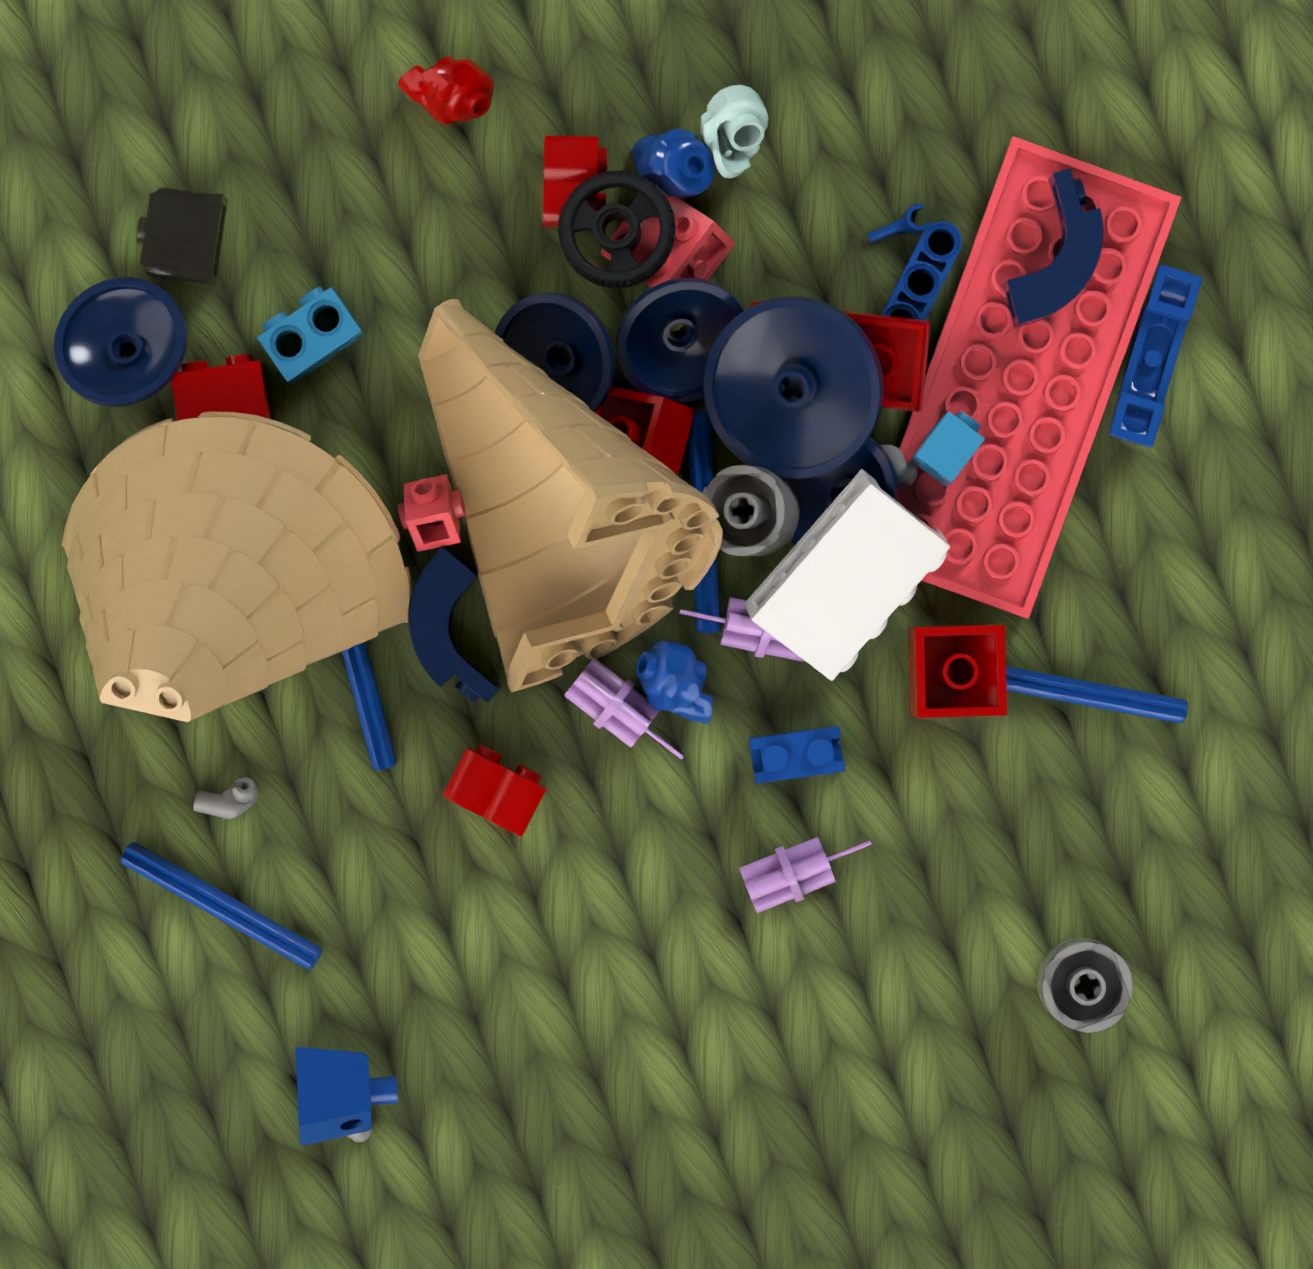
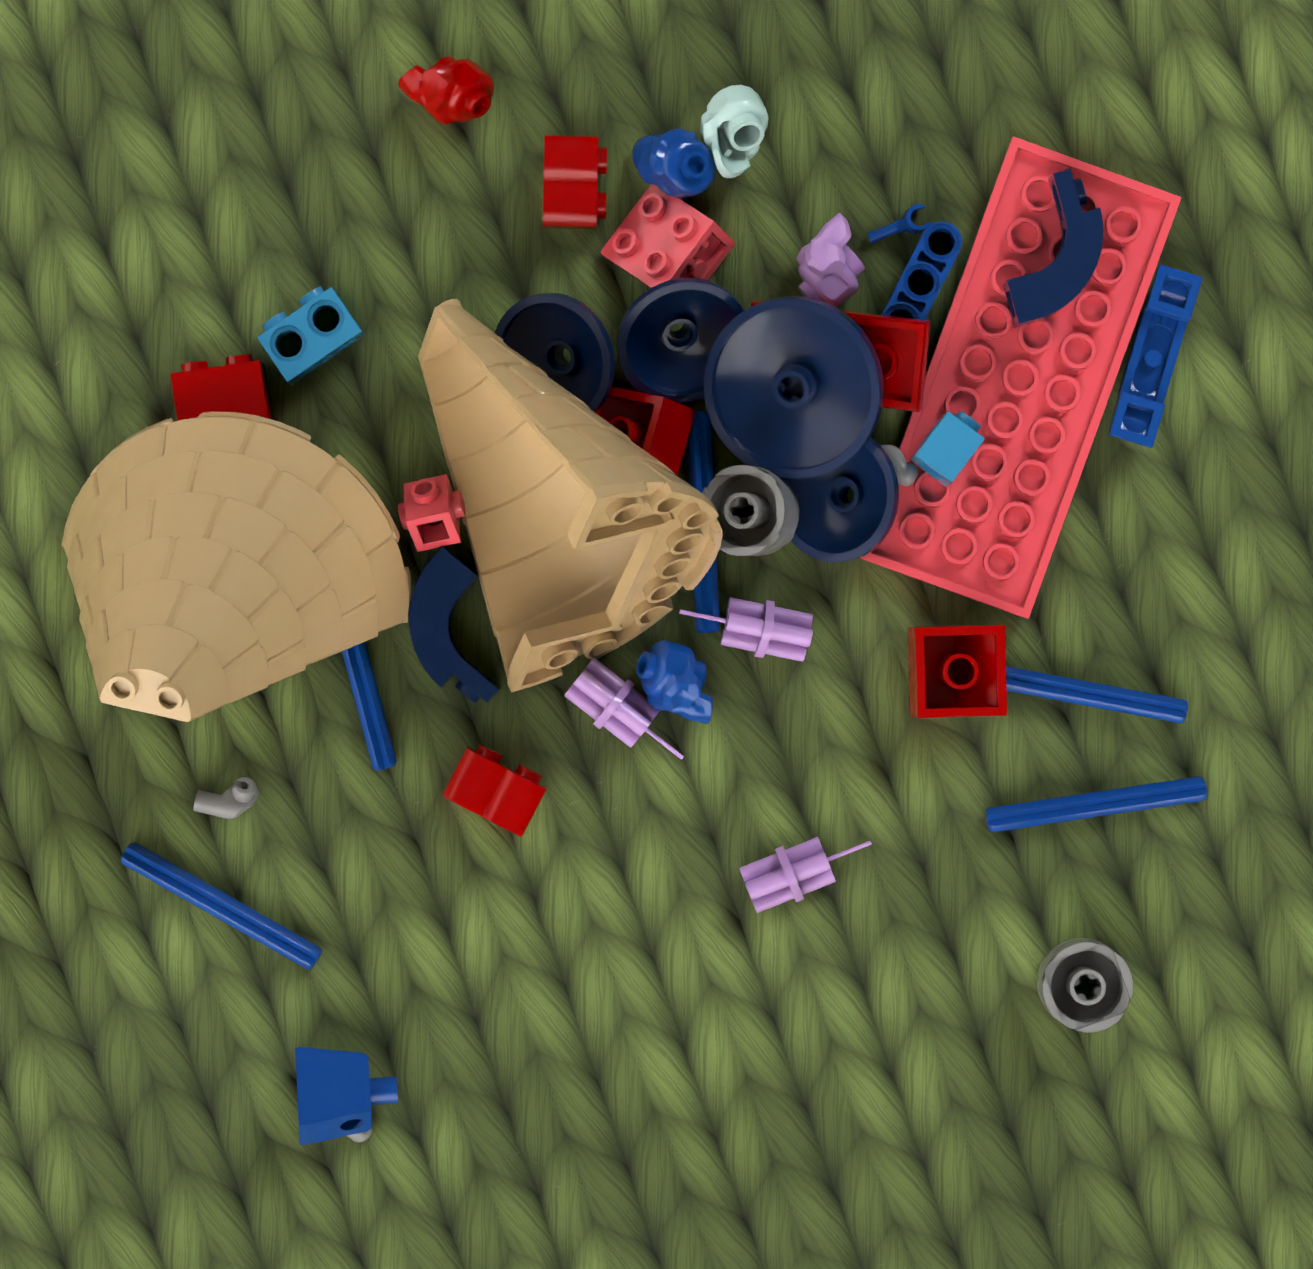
(104, 326): dark blue dish -> none
(182, 235): clear smoke torso -> none
(579, 216): black wheel -> none
(796, 754): blue brick -> none
(829, 264): none -> lavender head
(846, 576): white panel -> none
(1096, 804): none -> blue axle

